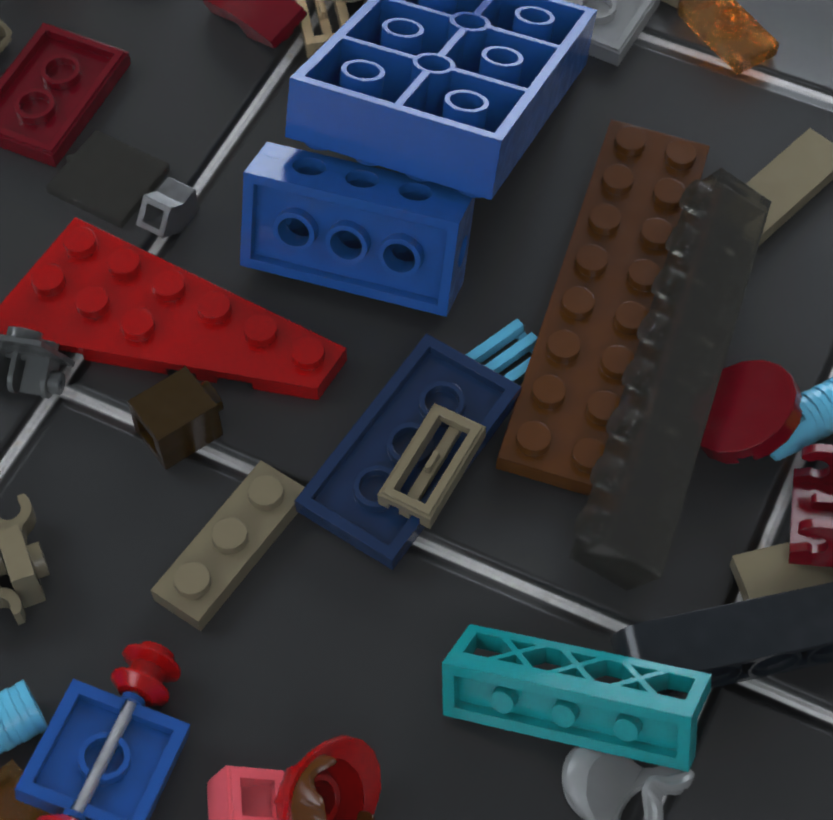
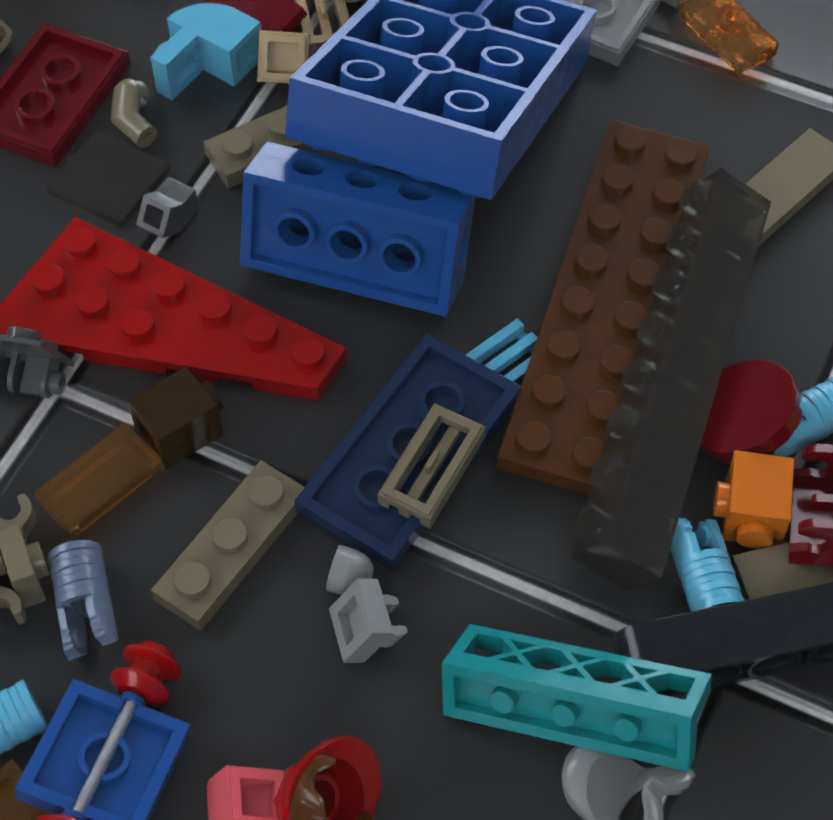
(81, 592): none -> sand blue hinge
(98, 480): none -> clear orange tile
(125, 112): none -> dark tan arm
(205, 39): none -> medium azure brick
(236, 148): none -> dark tan plate
(281, 55): none -> tan tile
(346, 568): none -> light grey hinge
(363, 621): none -> light grey tile
(704, 565): none -> medium azure hinge
(755, 499): none -> orange brick

